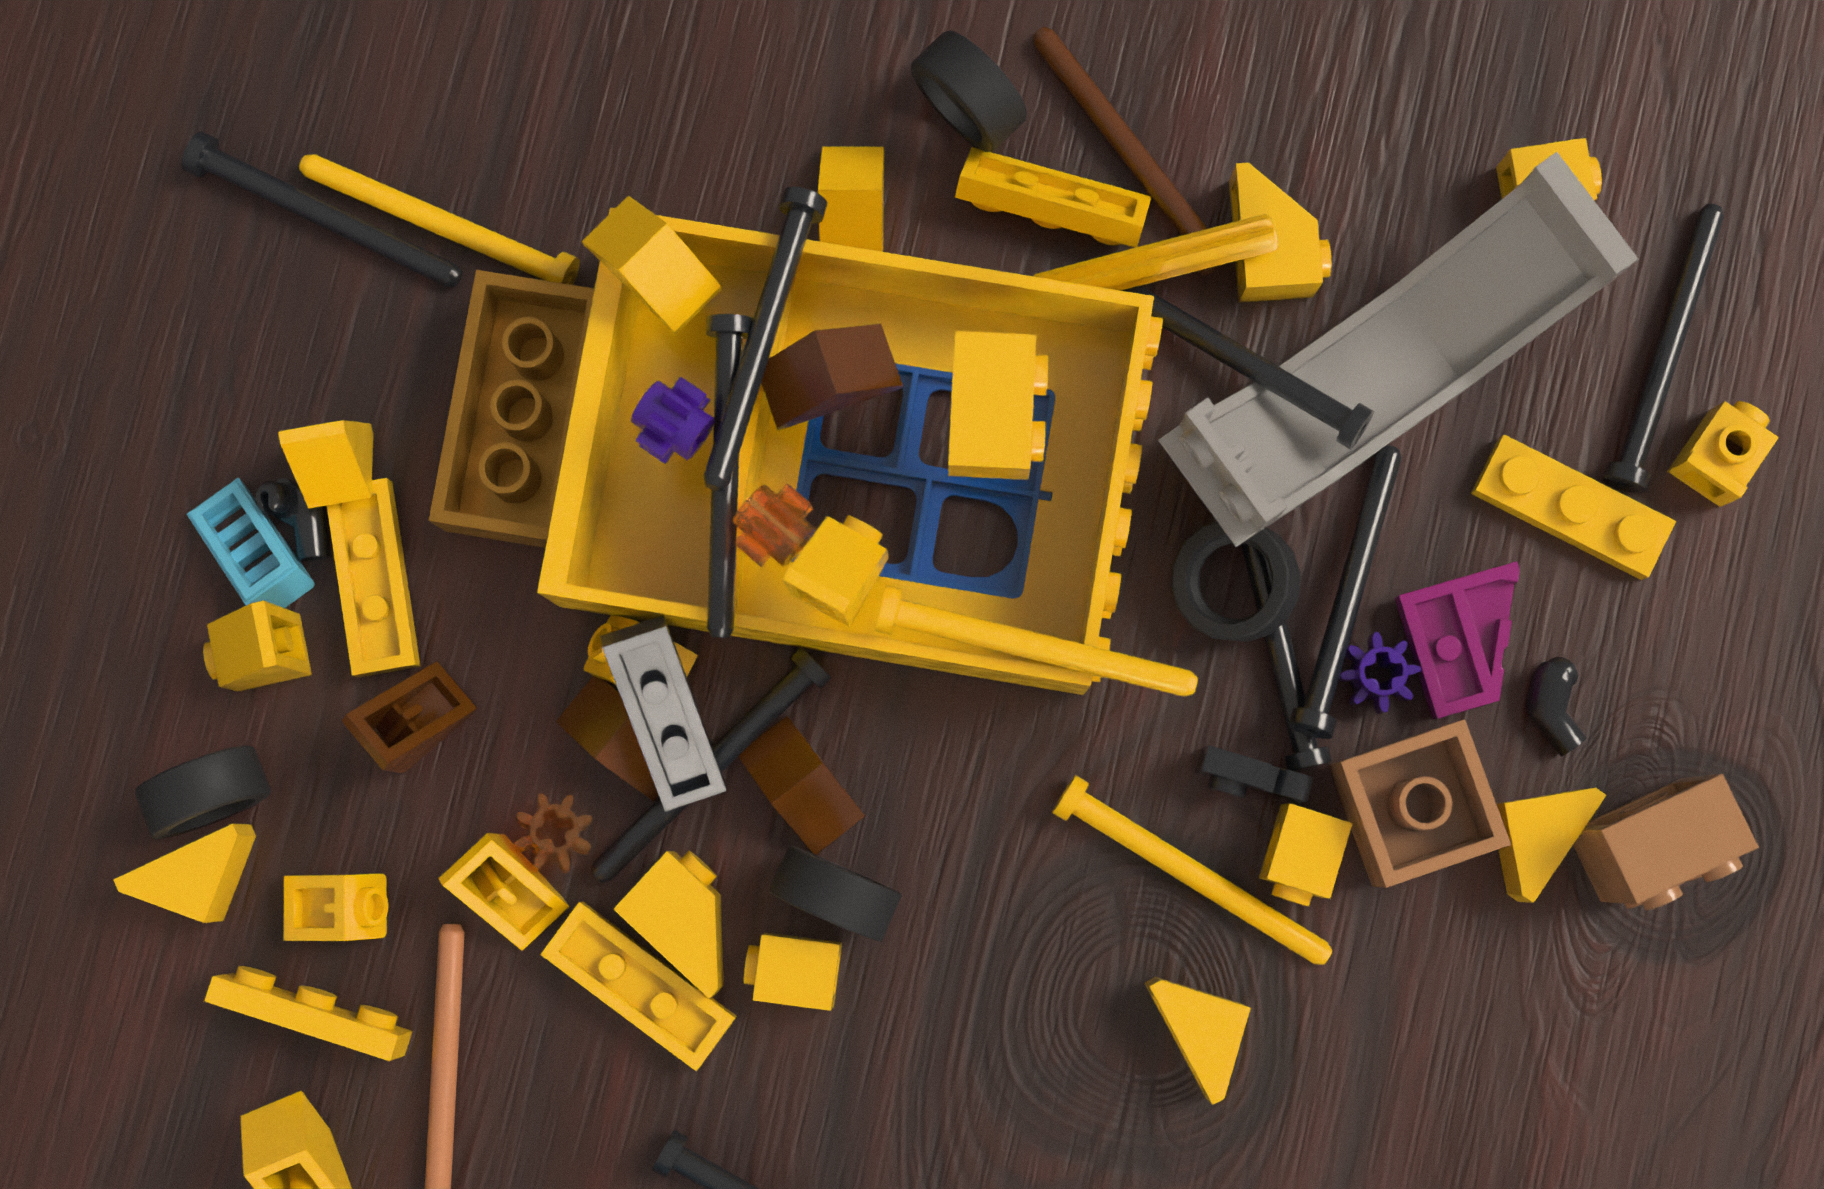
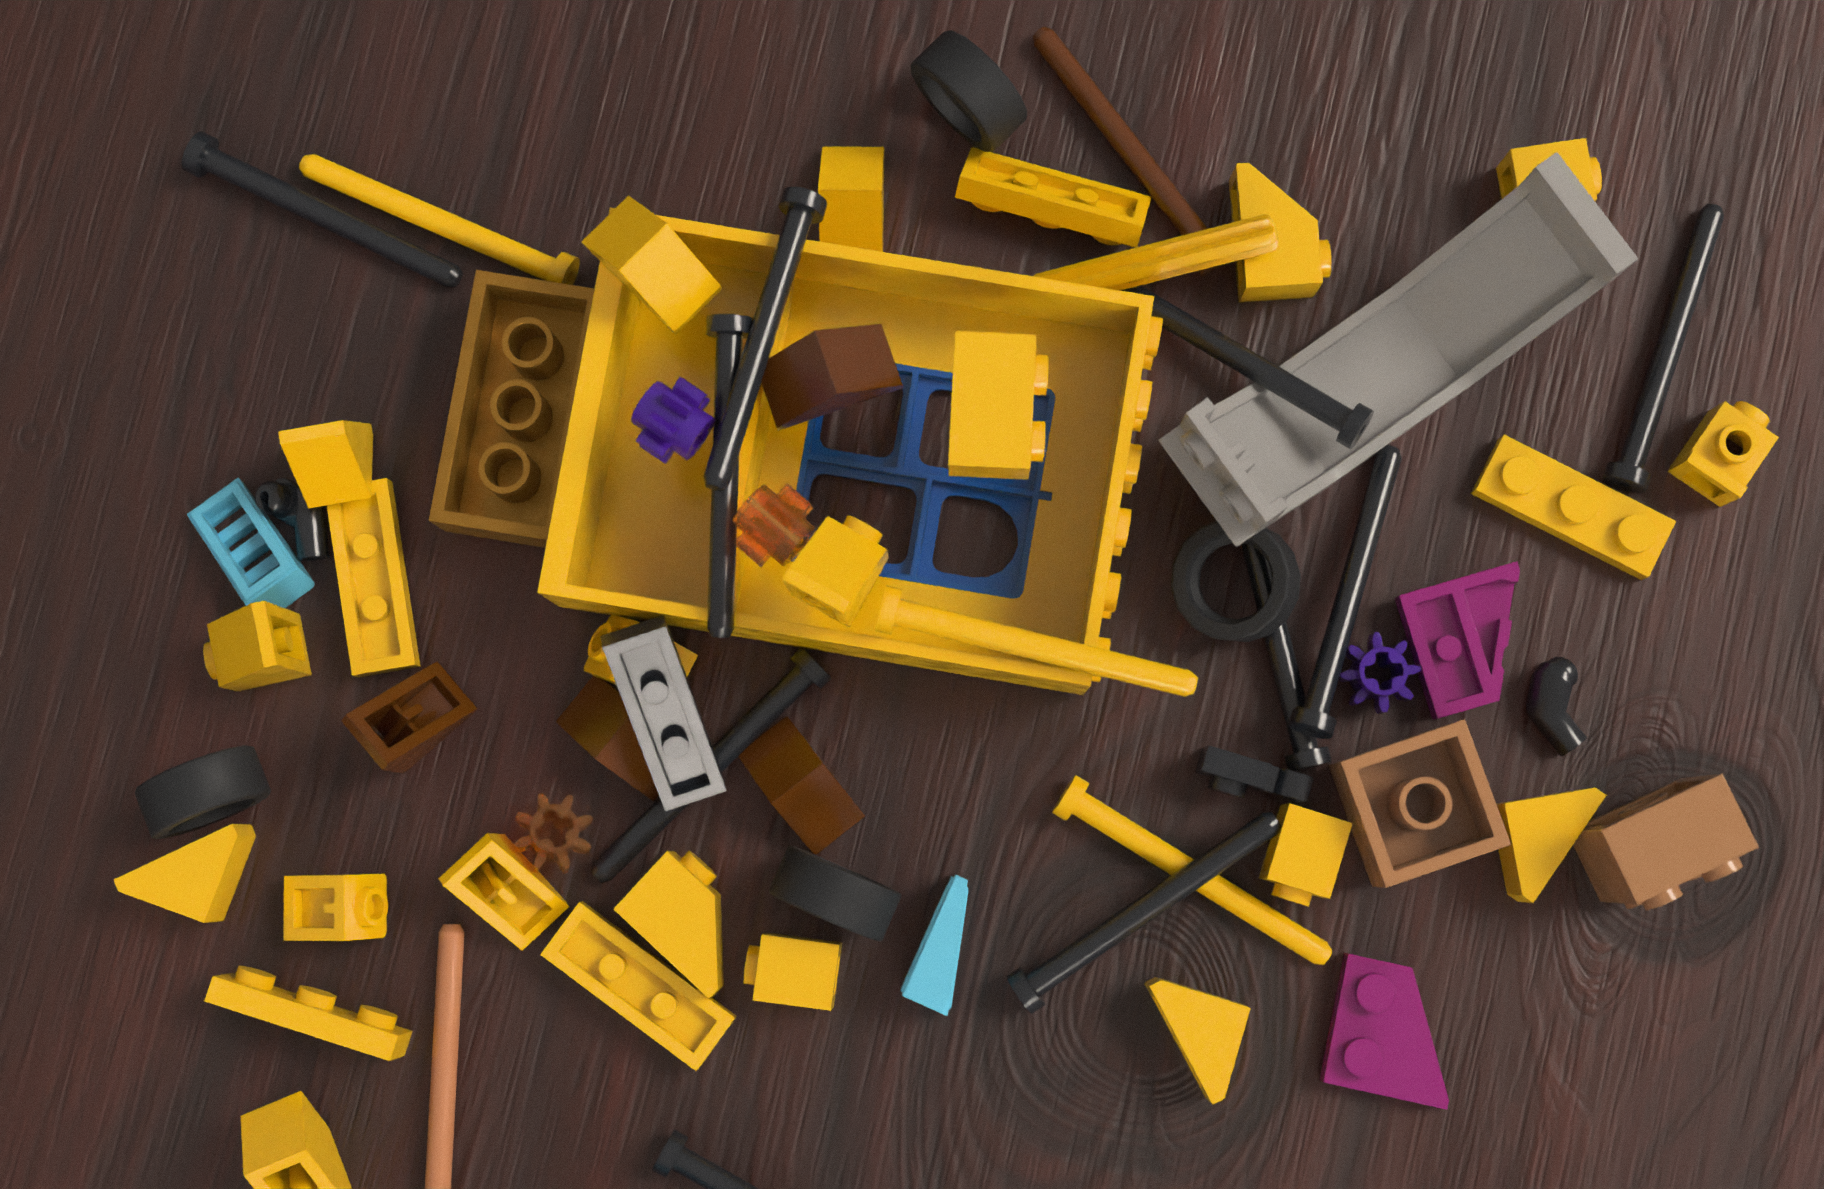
(934, 967): none -> medium azure slope
(1141, 911): none -> black bar
(1382, 1035): none -> magenta wing

